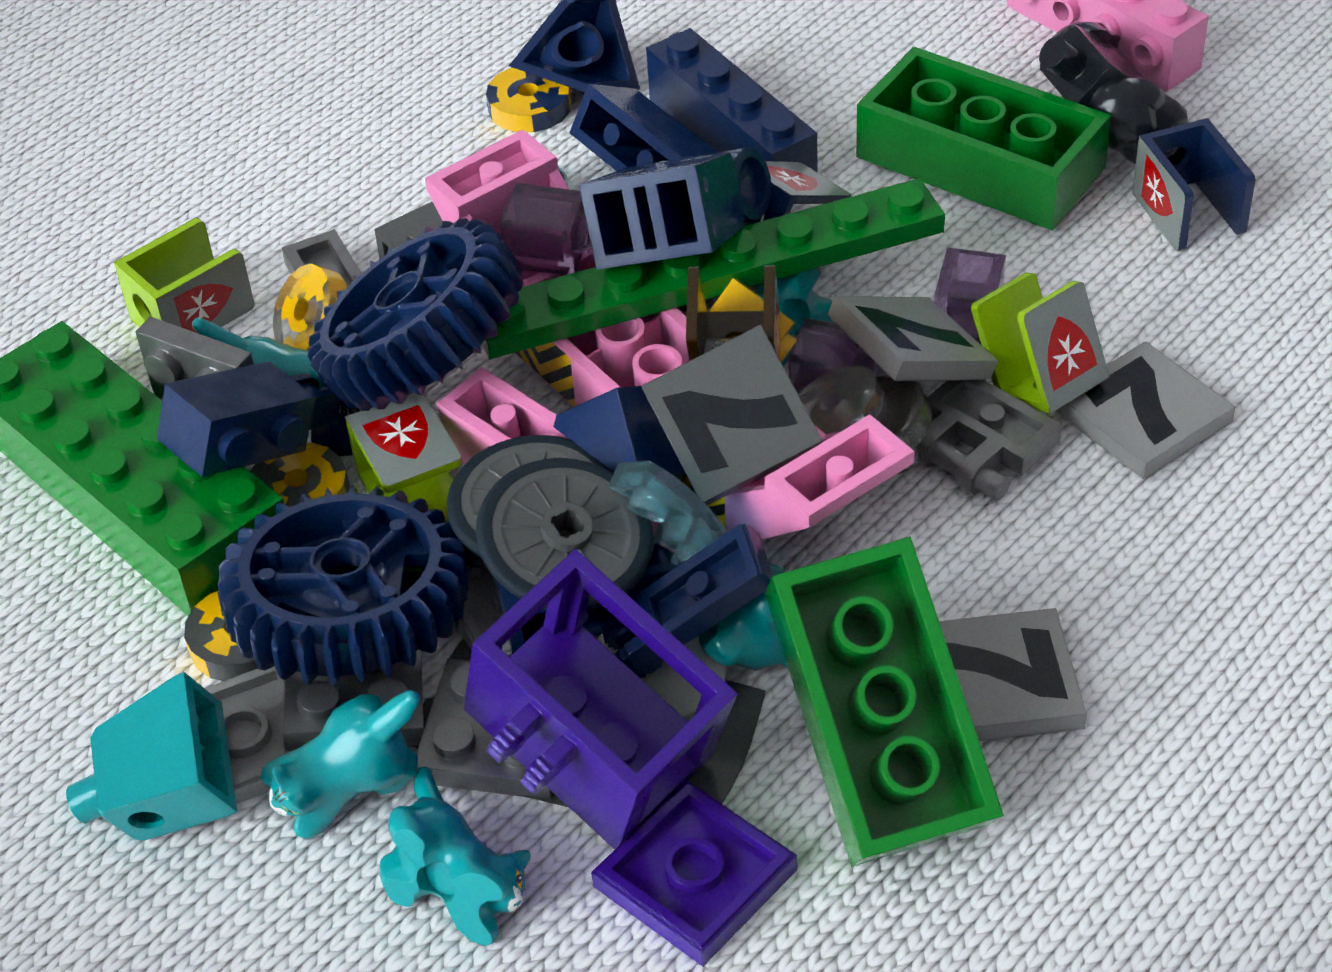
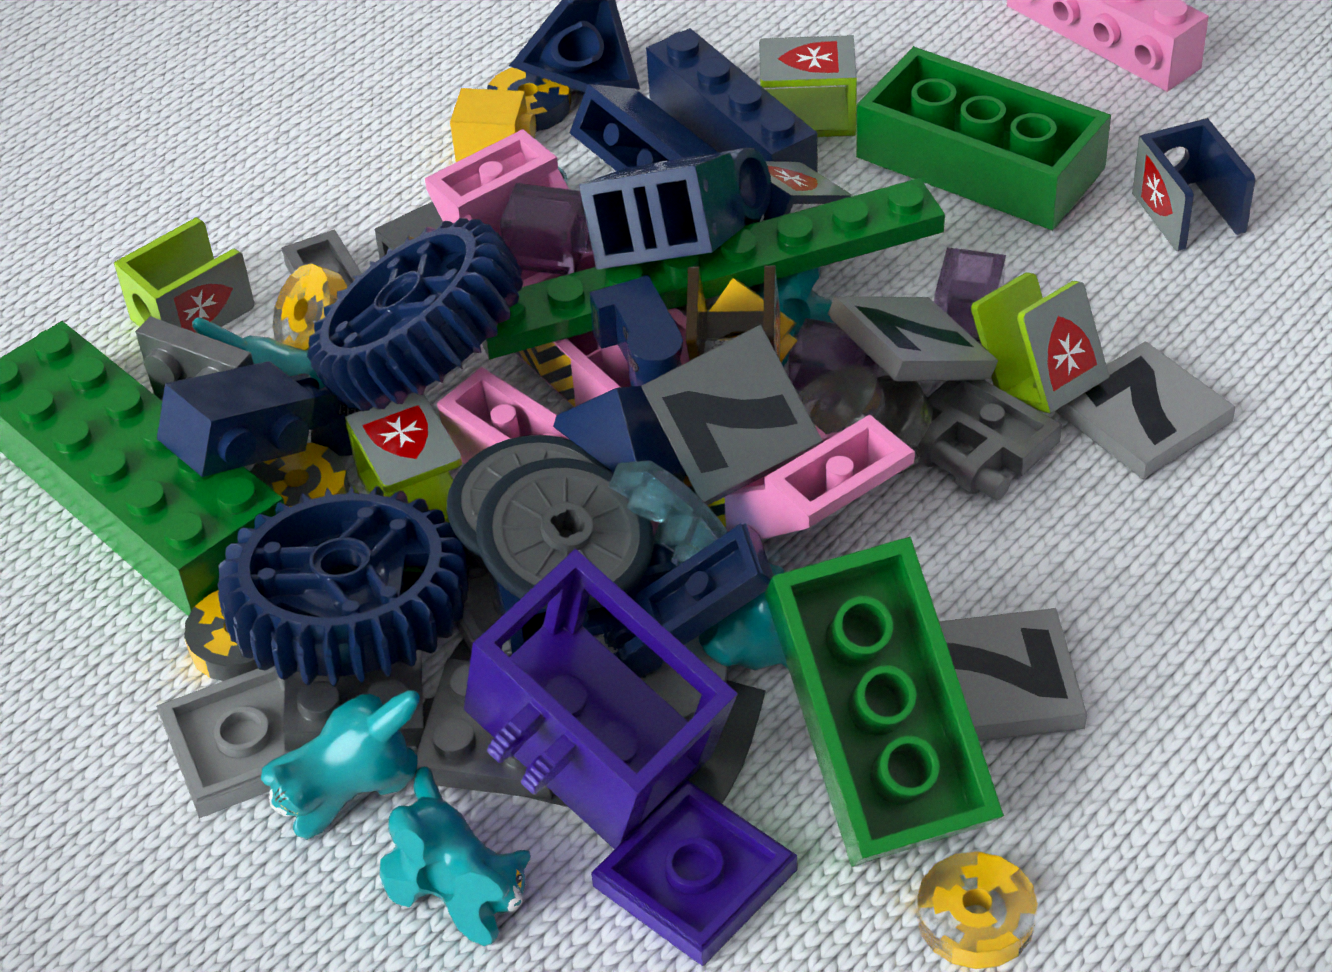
(159, 764): teal torso -> none
(487, 117): none -> yellow brick
(640, 325): none -> dark blue leg
(808, 64): none -> piece
(974, 938): none -> piece
(1091, 71): black torso -> none

